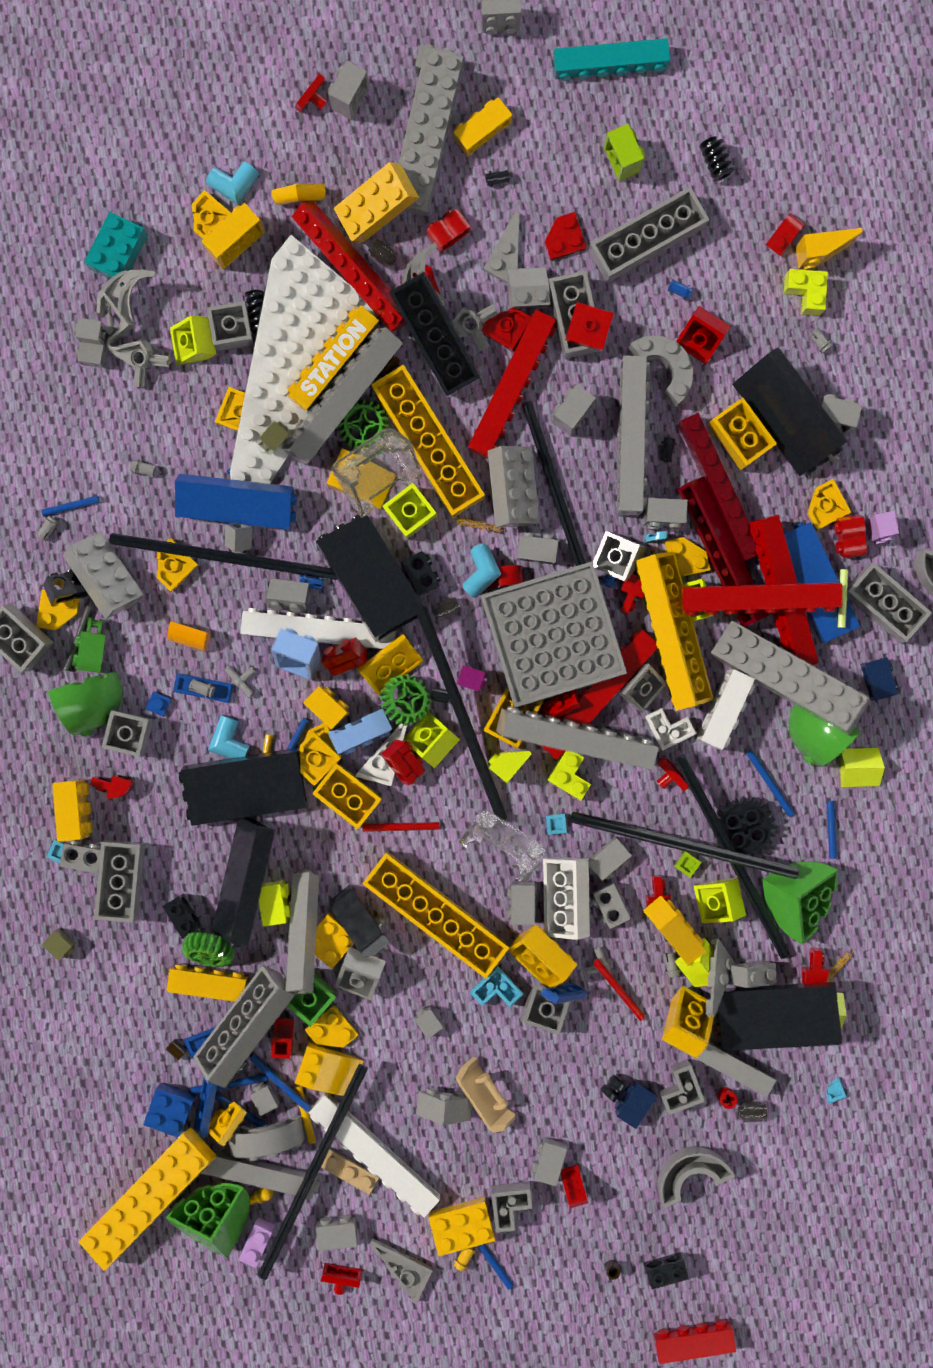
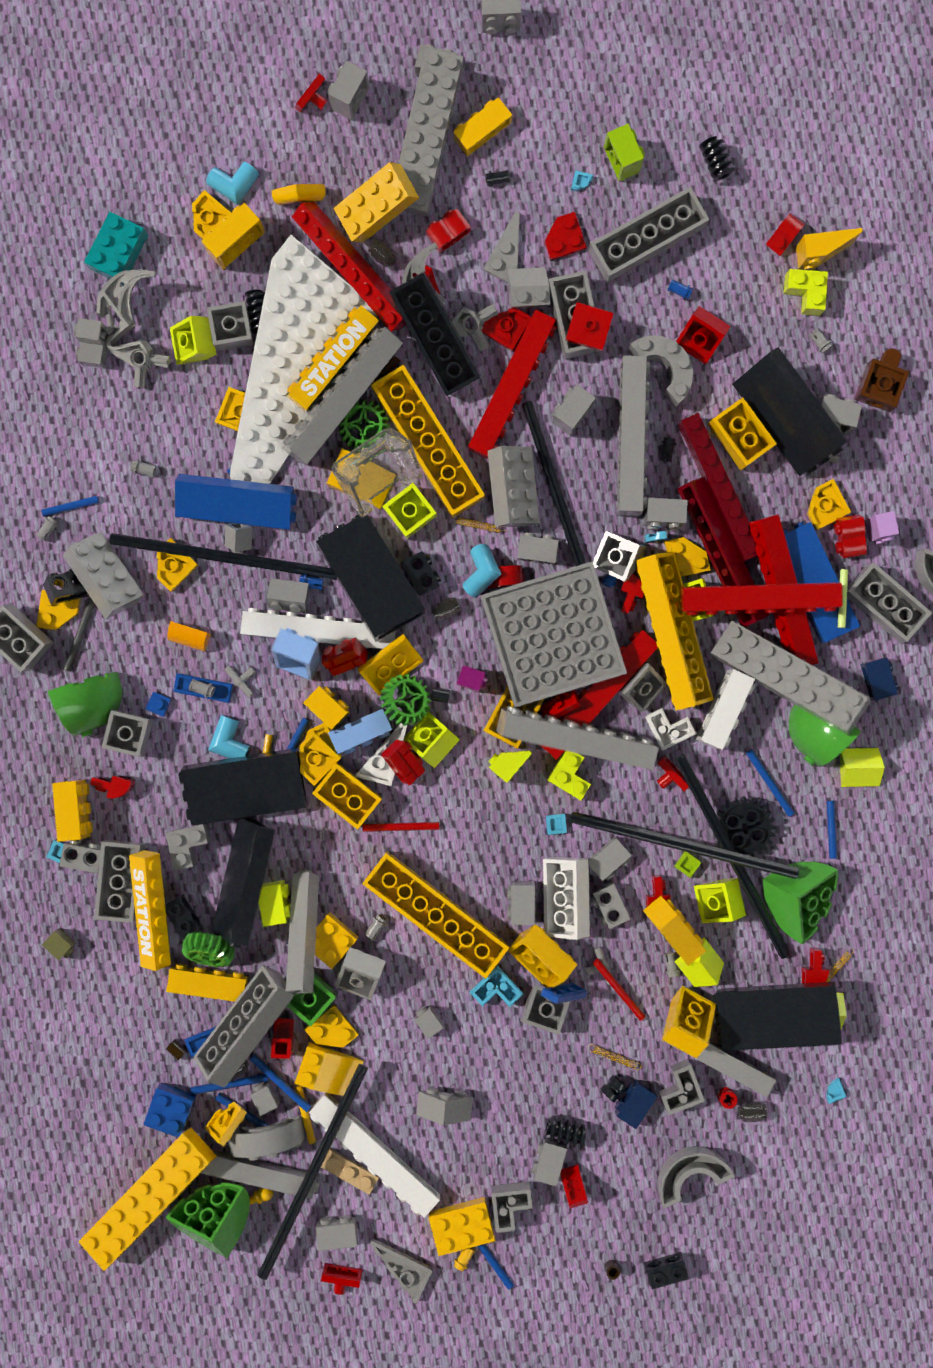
(90, 648): bright green brick -> none
(150, 910): none -> yellow brick
(182, 842): none -> light grey brick
(205, 1108): blue tile -> none
(256, 1242): lavender brick -> none
(273, 437): olive brick -> none
(358, 922): black piece -> none
(460, 711): black axle -> none
(484, 1096): tan piece -> none
(509, 839): clear windscreen -> none
(565, 1131): none -> black piece
(581, 180): none -> medium azure tile
(611, 59): teal brick -> none
(618, 1056): none -> yellow piece
(694, 1342): red brick -> none
(718, 975): light grey wing -> none
(753, 974): light grey brick -> none
(881, 380): none -> reddish brown brick

